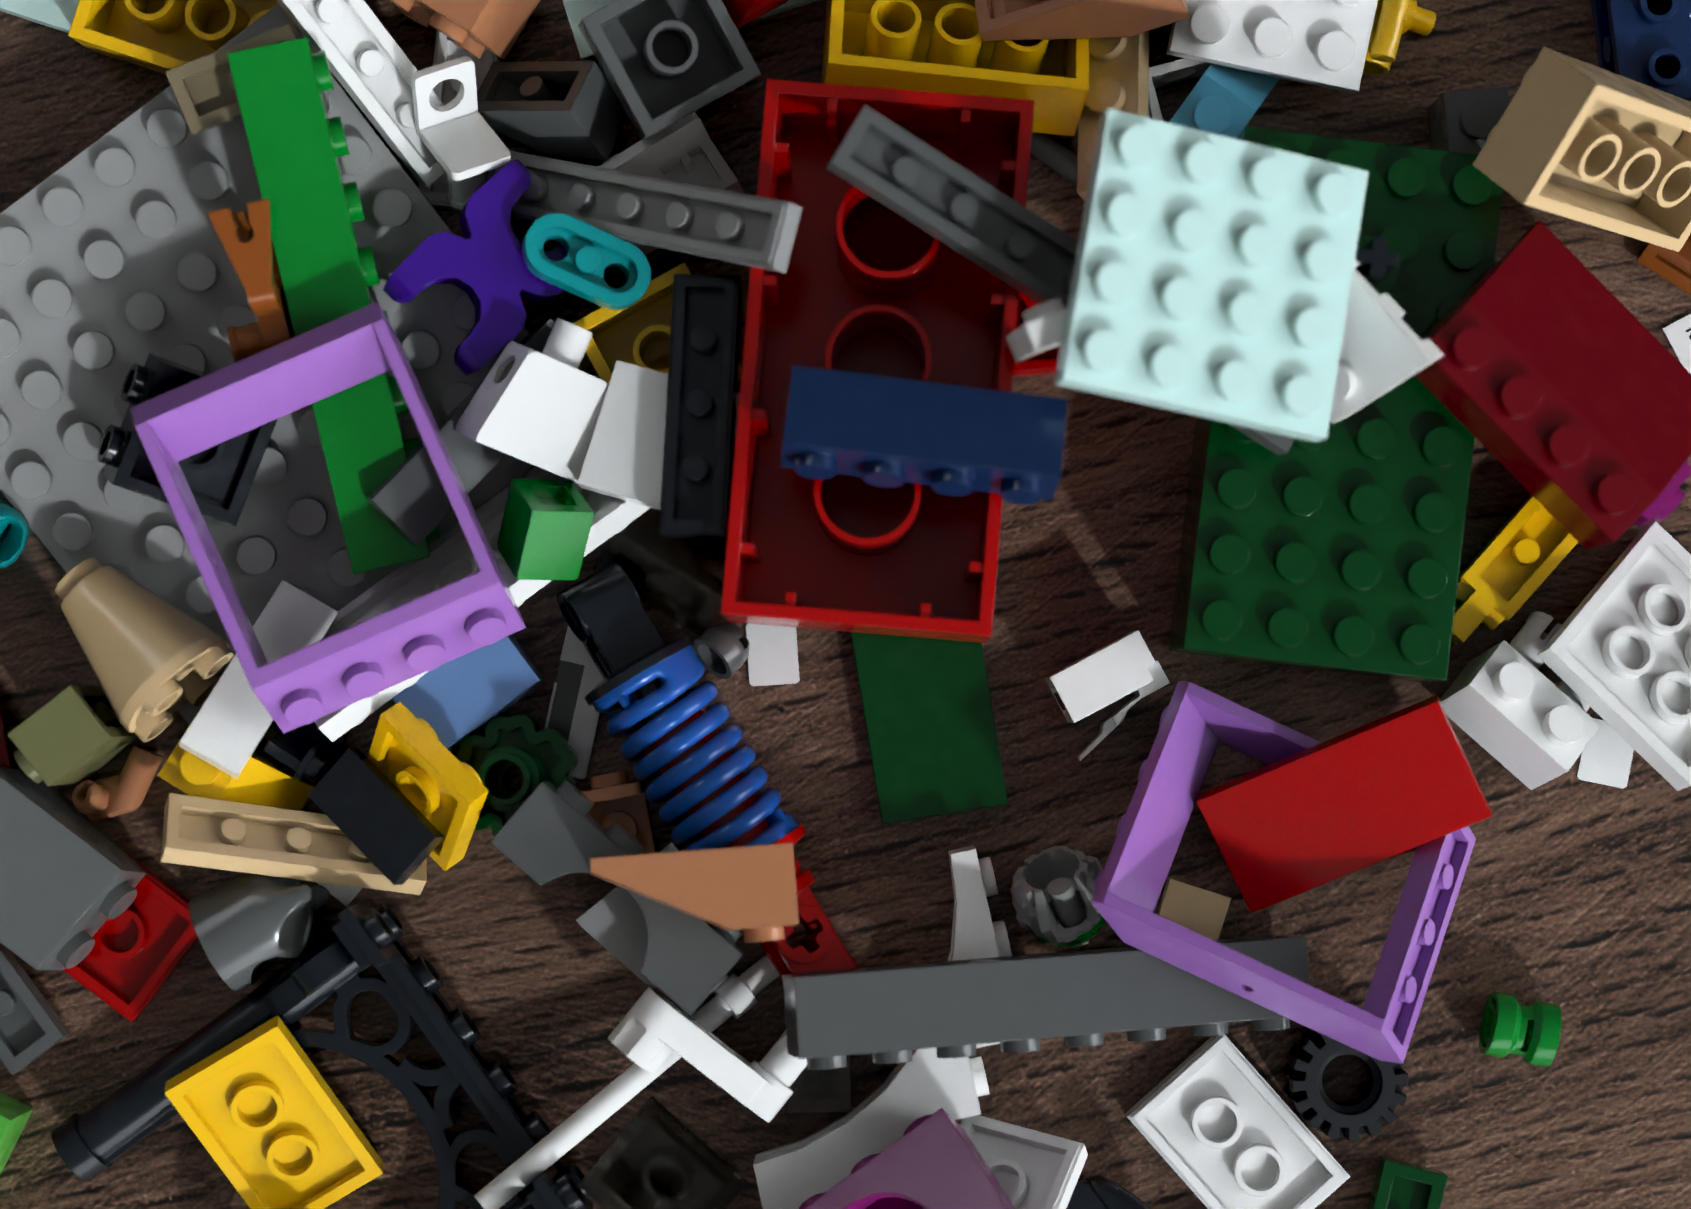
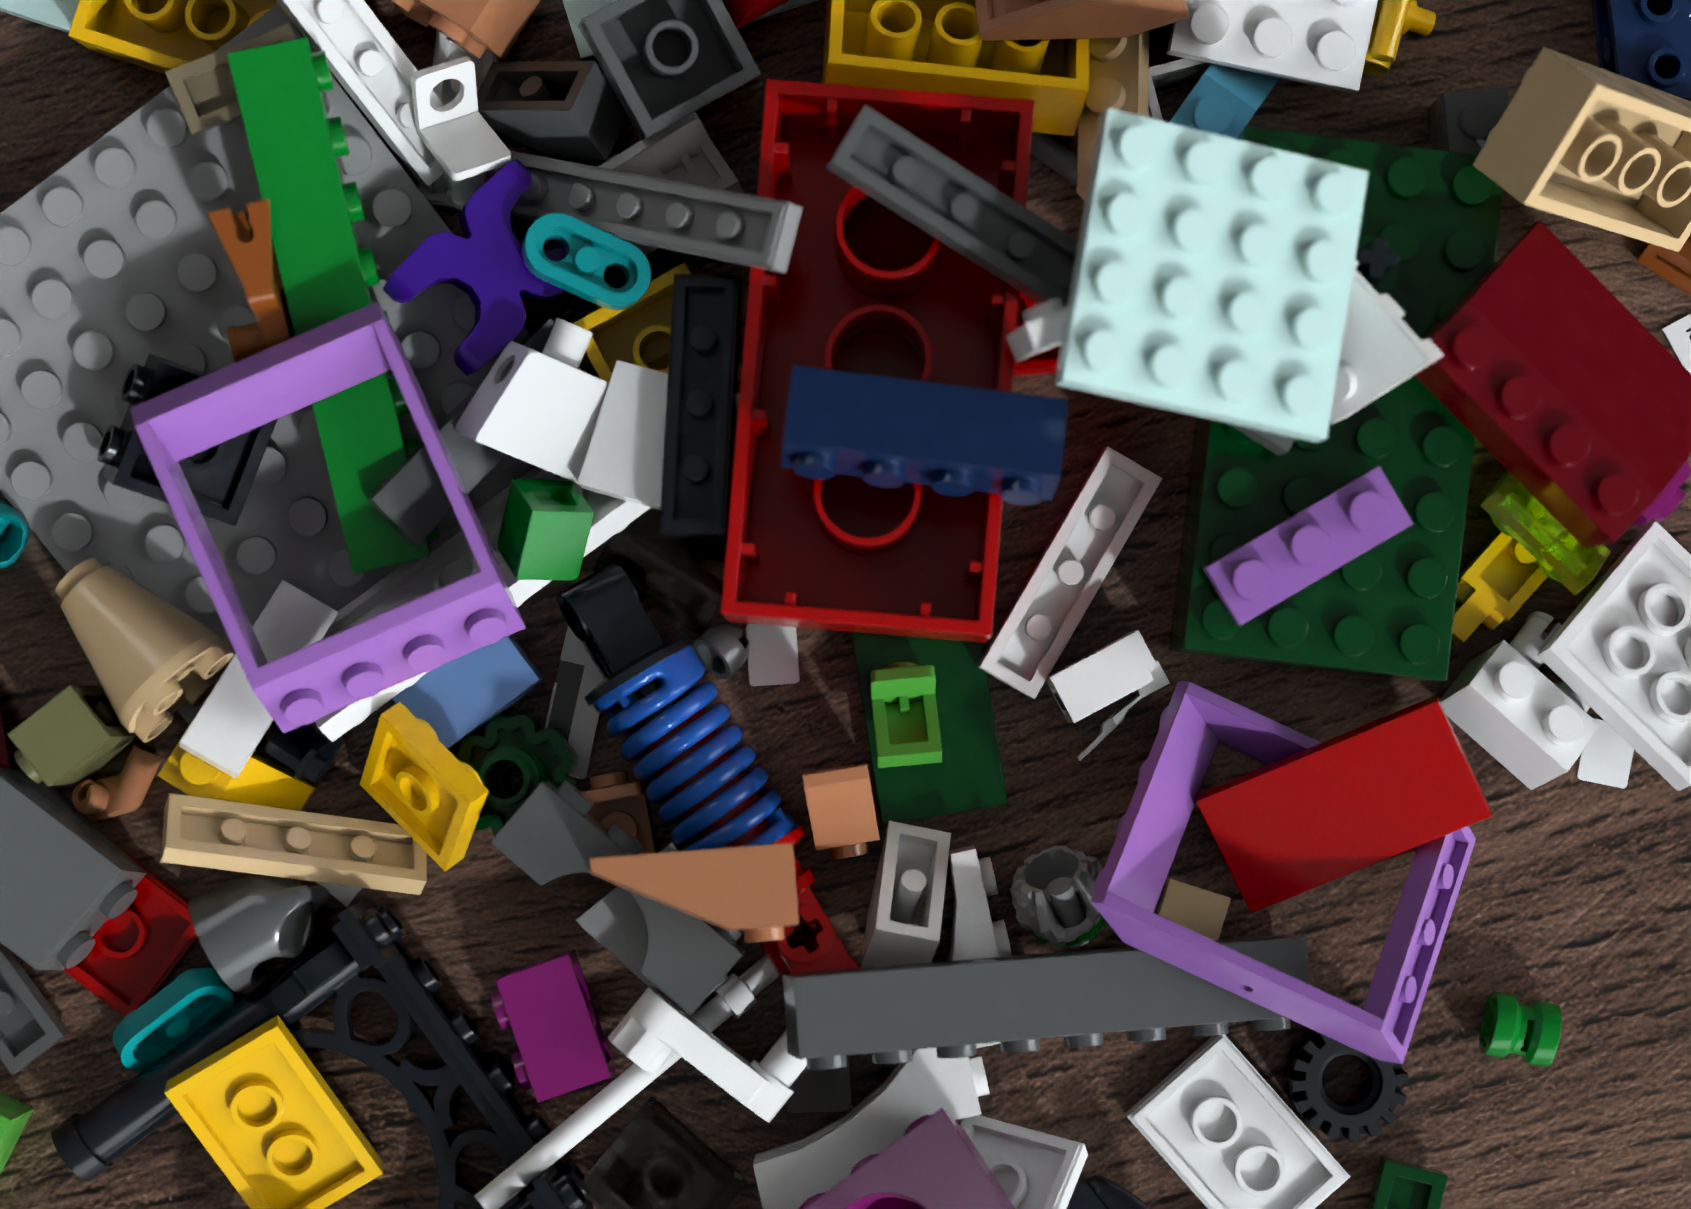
(171, 1017): none -> teal plate
(376, 816): black tile -> none
(553, 1026): none -> magenta brick
(841, 809): none -> nougat slope
(905, 715): none -> bright green bracket
(907, 897): none -> white slope
(1069, 572): none -> white plate
(1307, 545): none -> medium lavender plate
(1531, 524): none -> clear neon green plate

